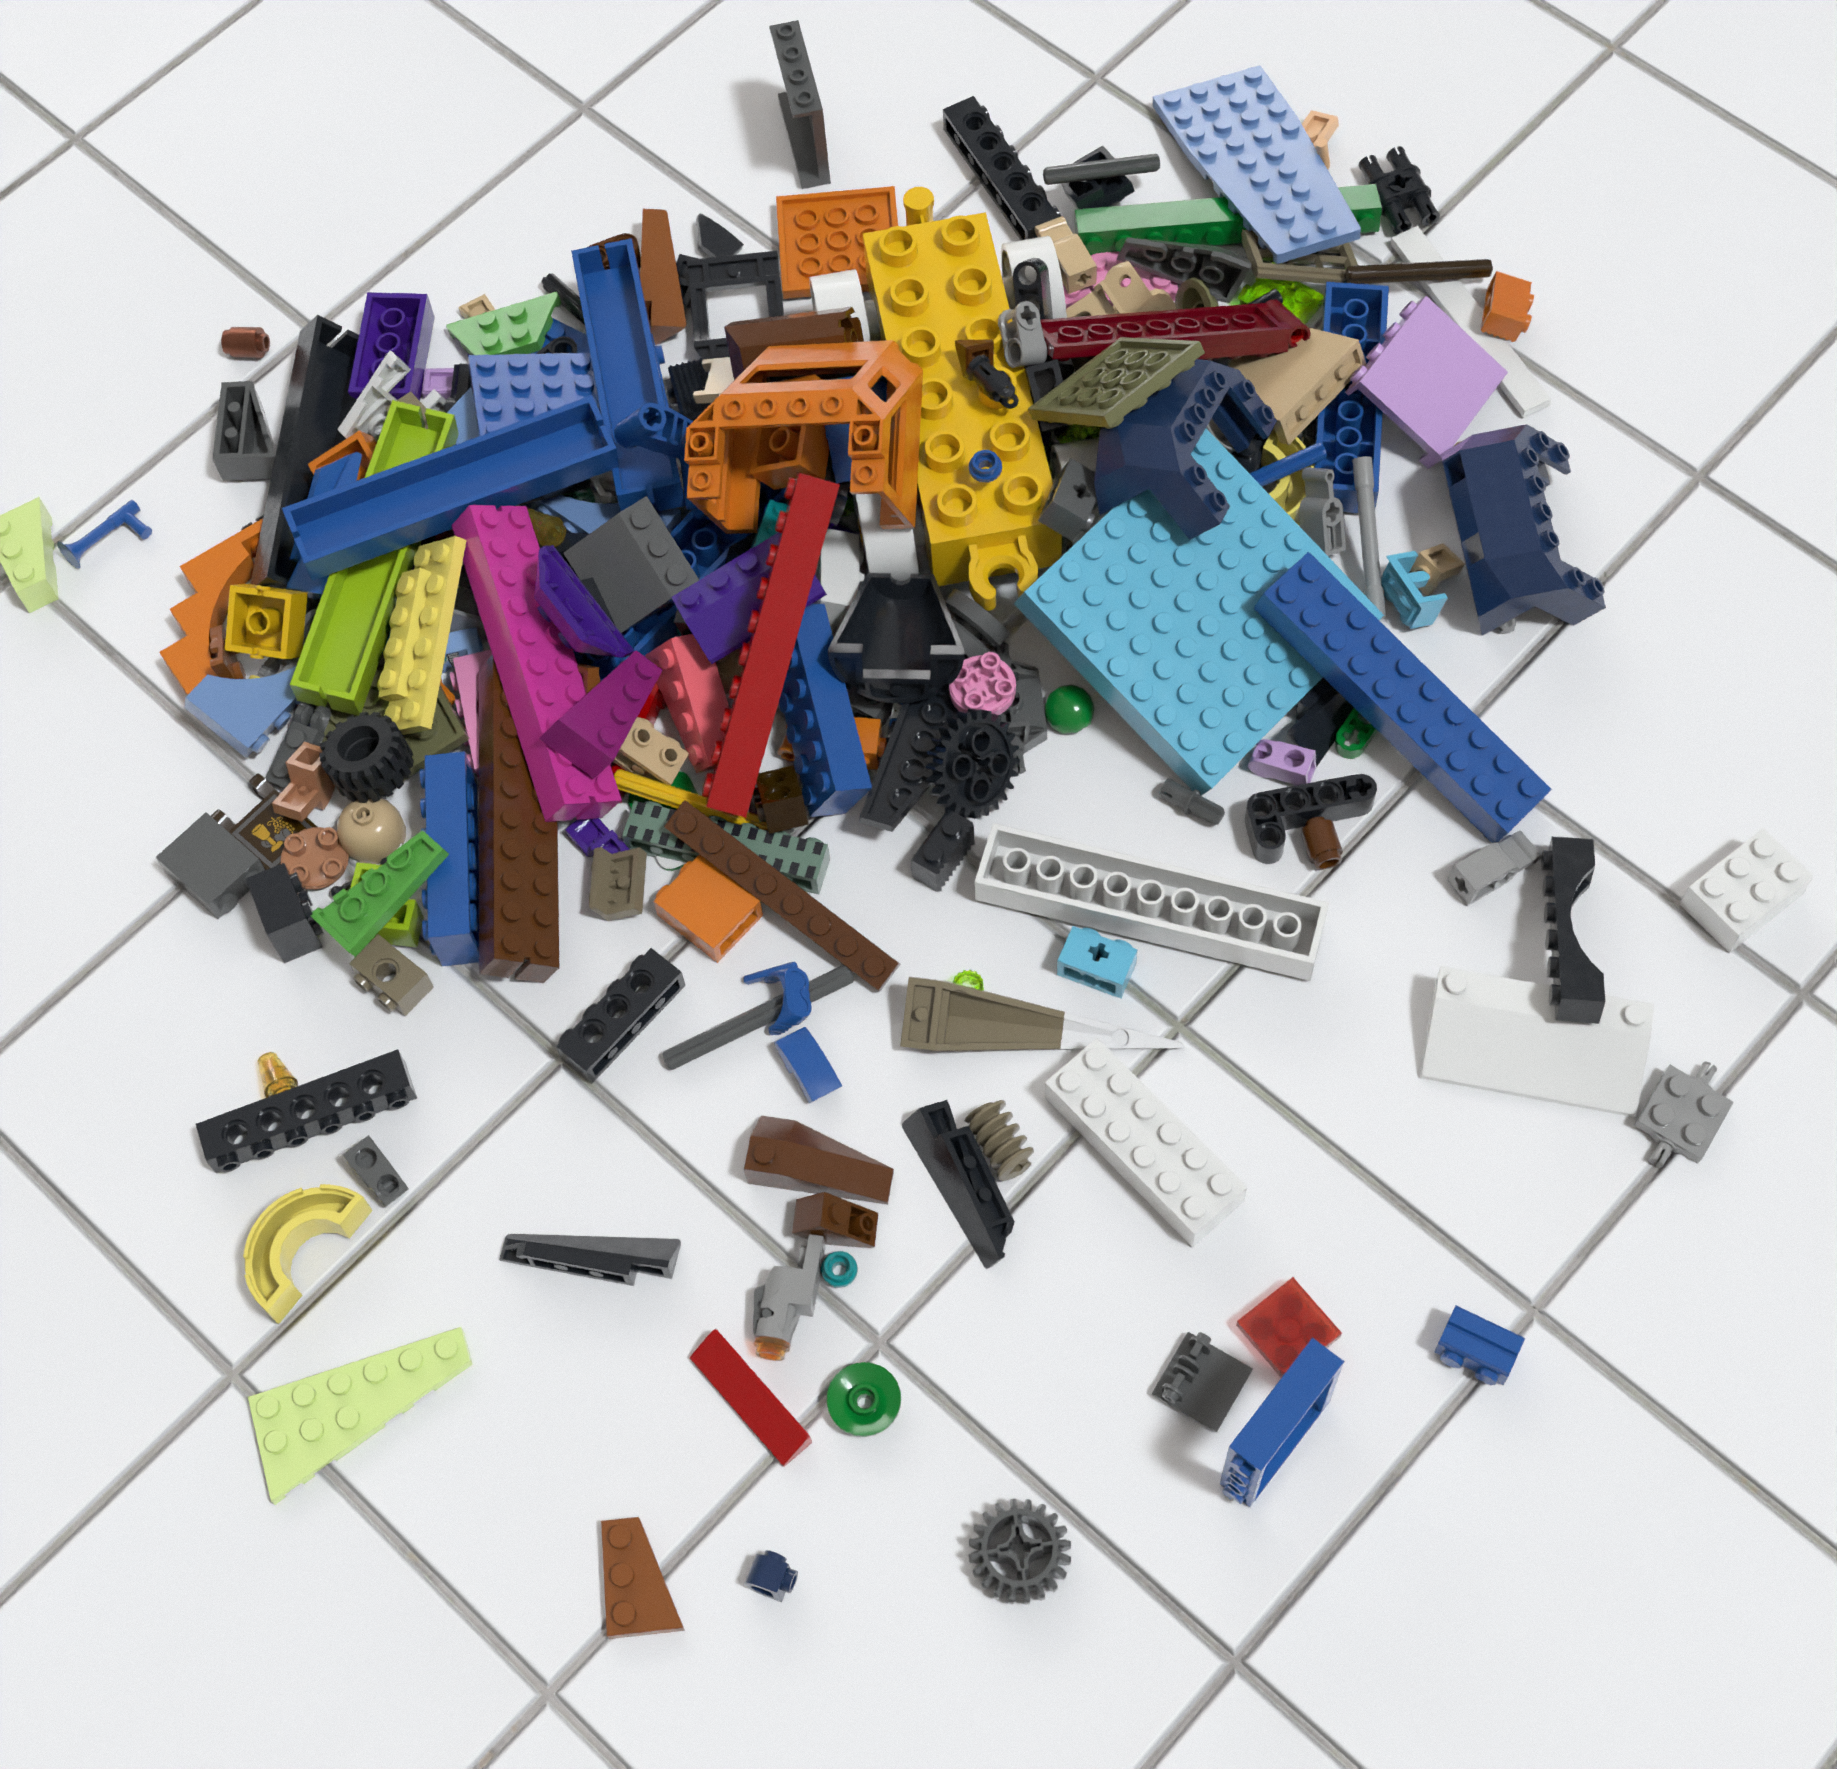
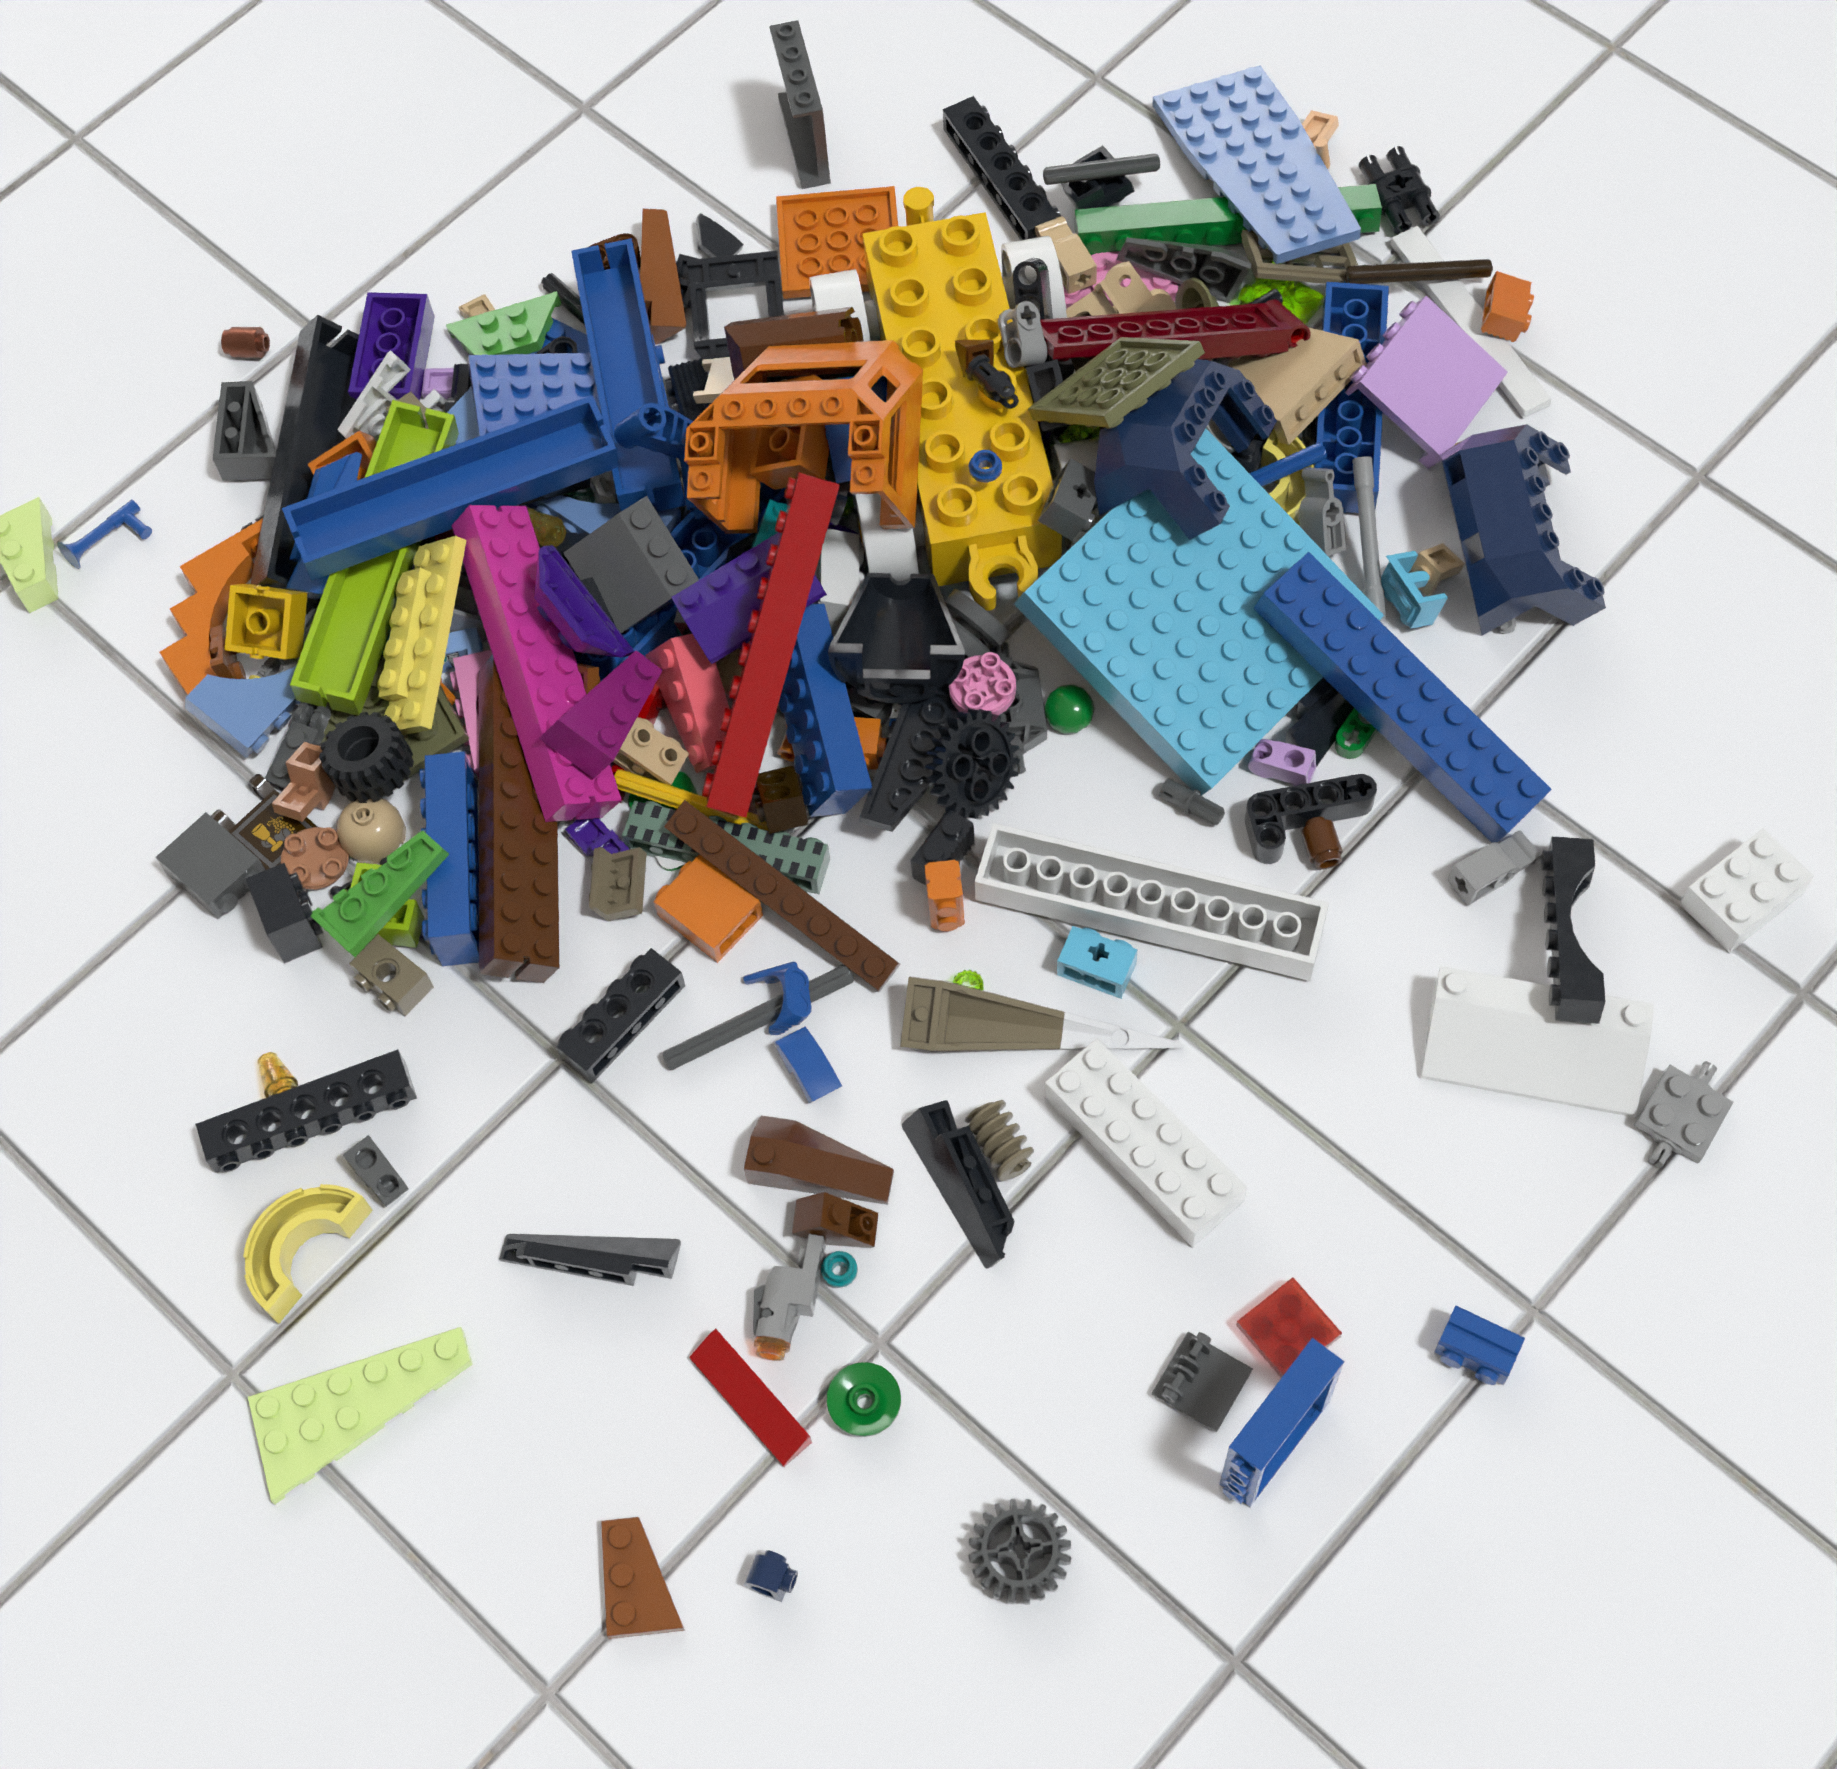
(944, 895): none -> orange brick

